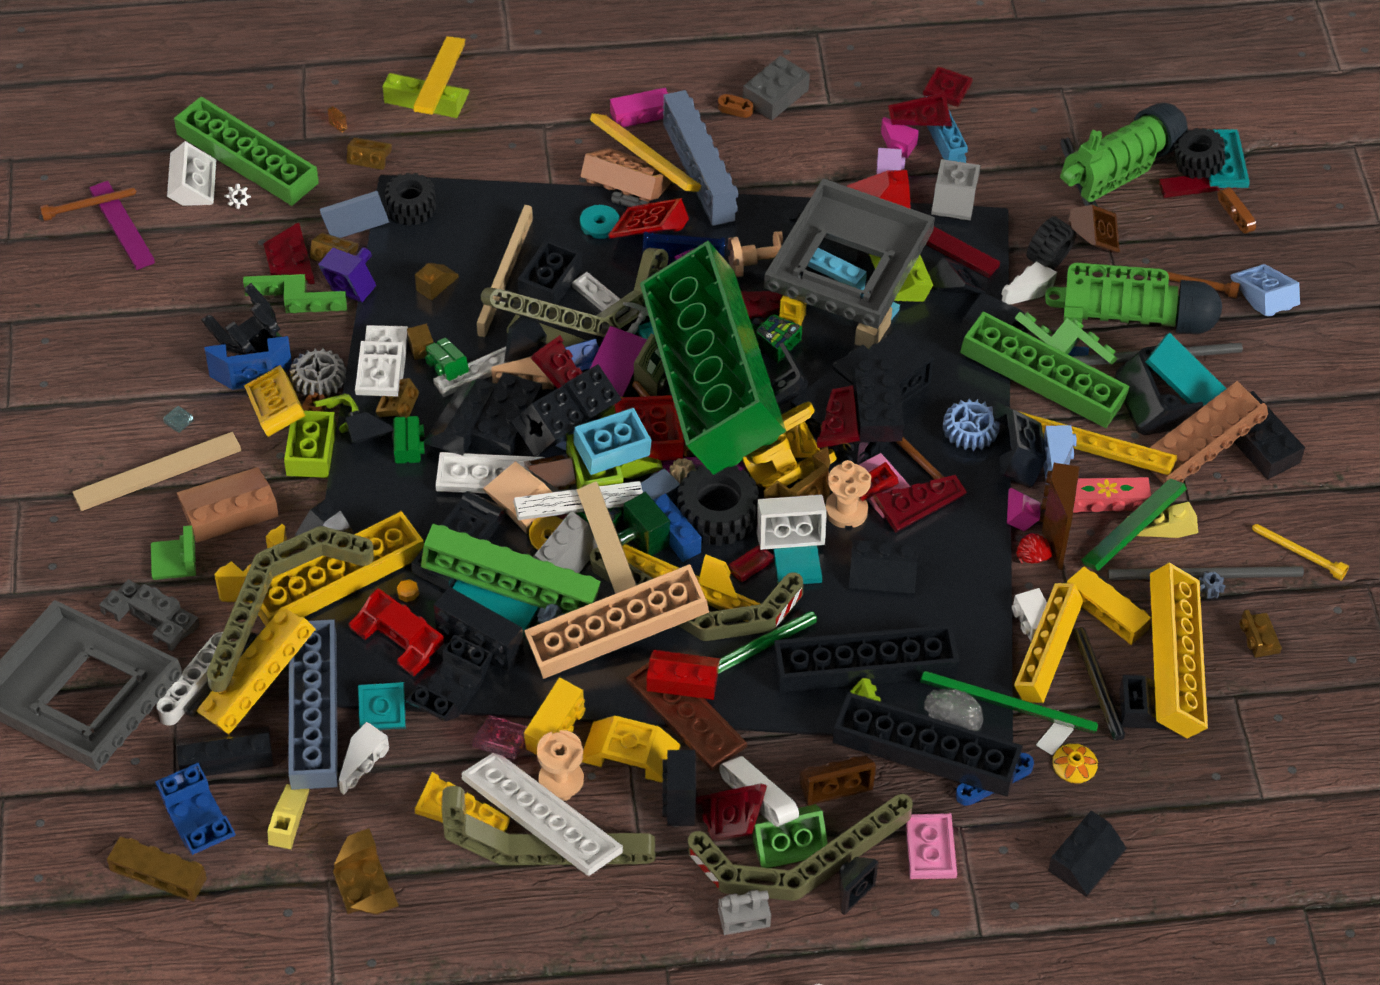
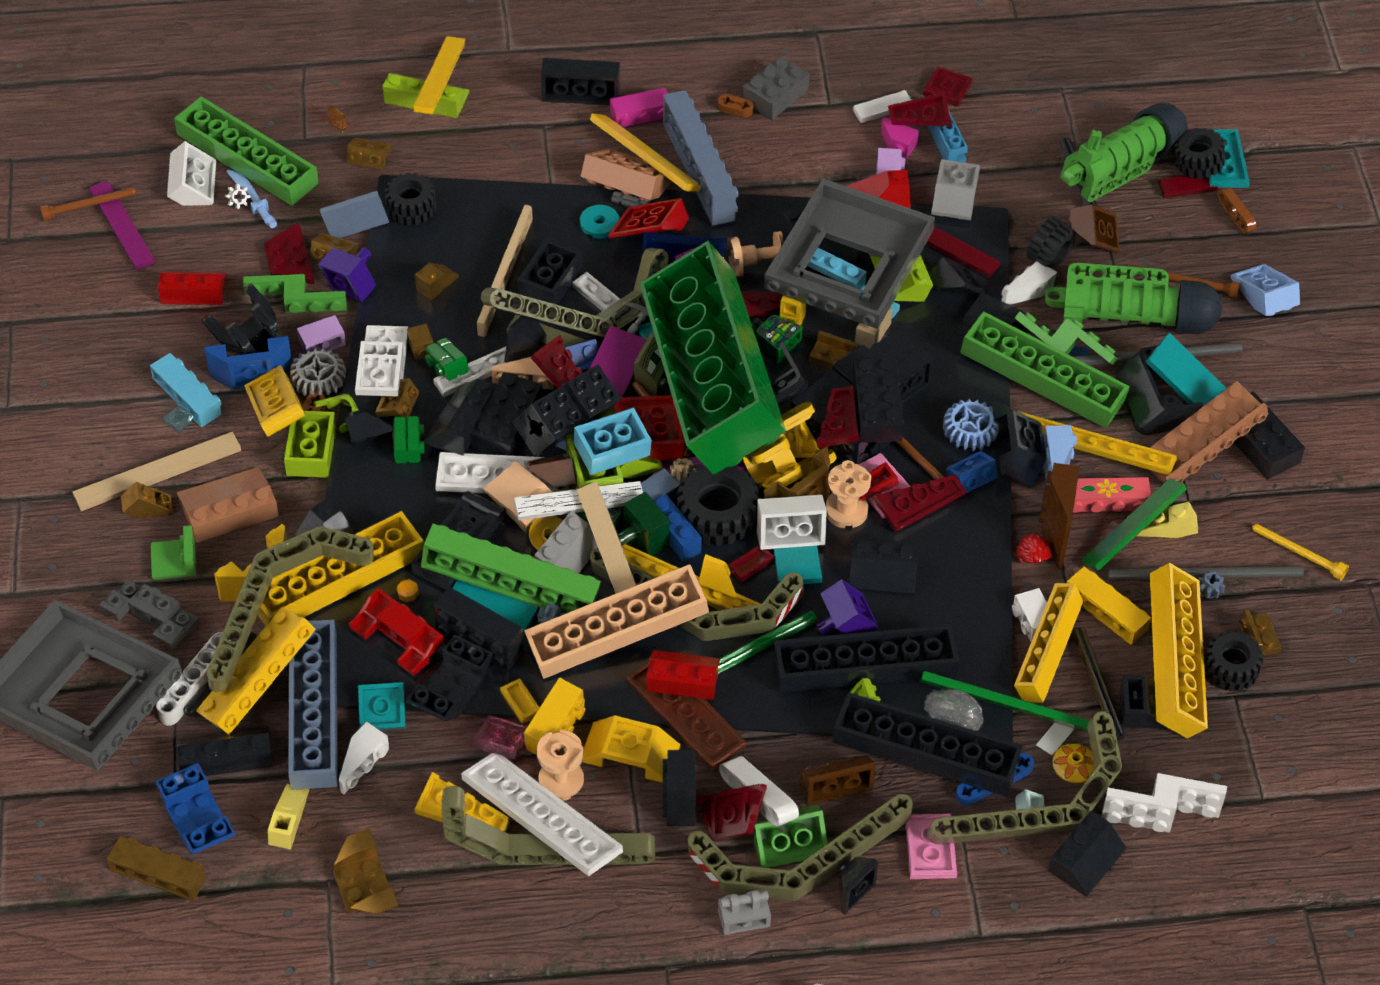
(146, 502): none -> pearl gold slope
(186, 389): none -> medium azure brick
(191, 287): none -> red slope
(258, 206): none -> light blue sword
(321, 334): none -> lavender brick
(520, 700): none -> yellow tile
(579, 81): none -> black brick
(830, 349): none -> pearl gold bracket
(847, 610): none -> dark purple brick
(878, 107): none -> white tile
(974, 470): none -> blue bracket
(1022, 510): dark pink slope -> none
(1029, 799): none -> light aqua slope
(1039, 814): none -> olive beam
(1168, 795): none -> white bracket
(1237, 647): none -> black tyre

